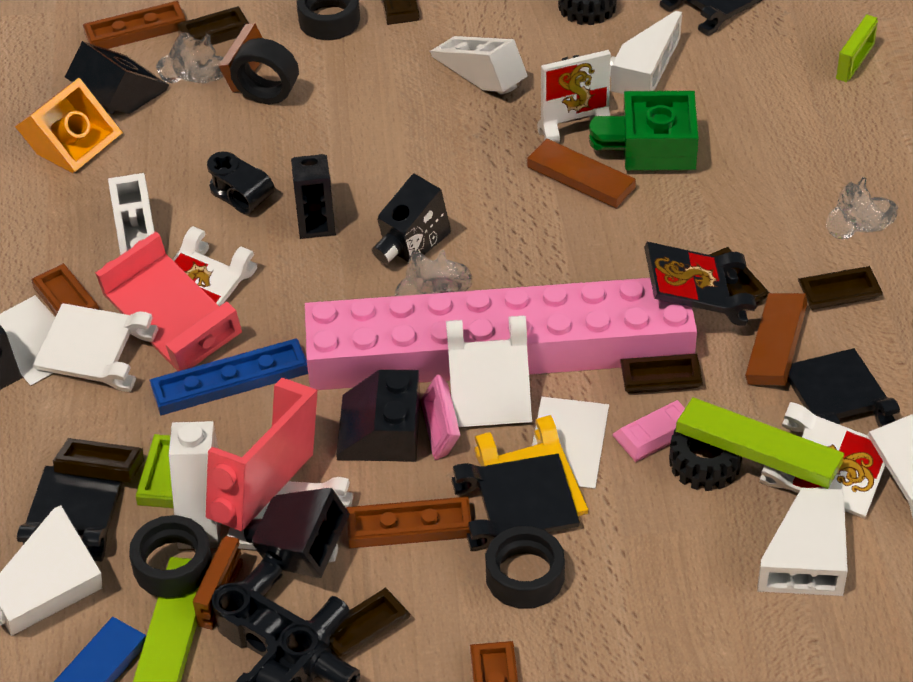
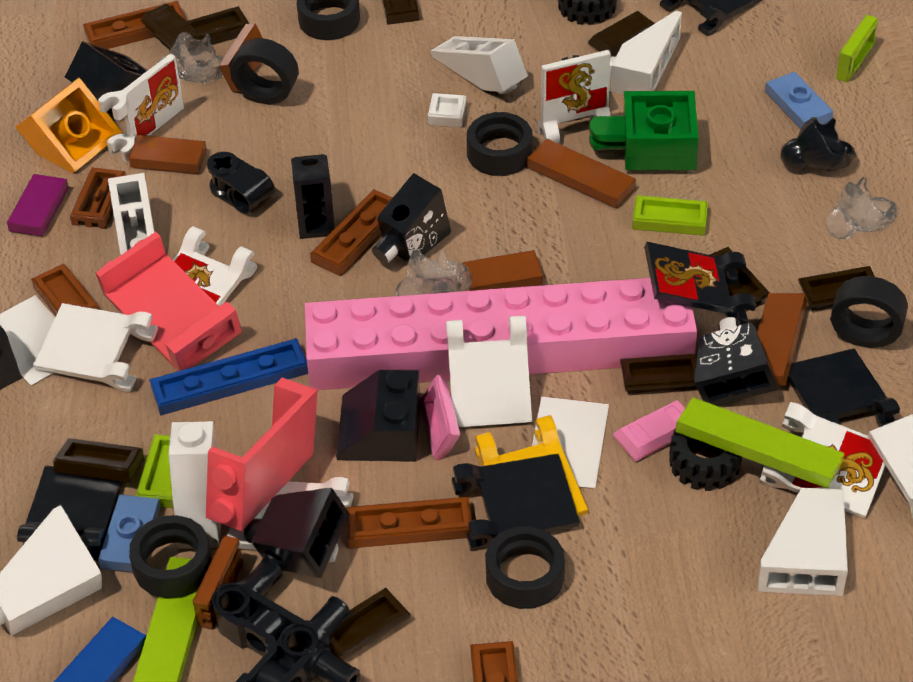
(37, 205): none -> magenta tile
(94, 216): none -> dark orange tile
(128, 517): none -> medium blue plate
(144, 104): none -> white flag
(167, 154): none -> dark orange tile
(168, 24): none -> dark brown tile
(352, 235): none -> dark orange tile
(447, 110): none -> white tile
(499, 126): none -> black tyre
(505, 271): none -> dark orange tile
(620, 32): none -> dark brown tile
(670, 215): none -> lime tile
(732, 364): none -> black torso
(798, 99): none -> medium blue plate
(818, 148): none -> black piece
(874, 292): none -> black tyre

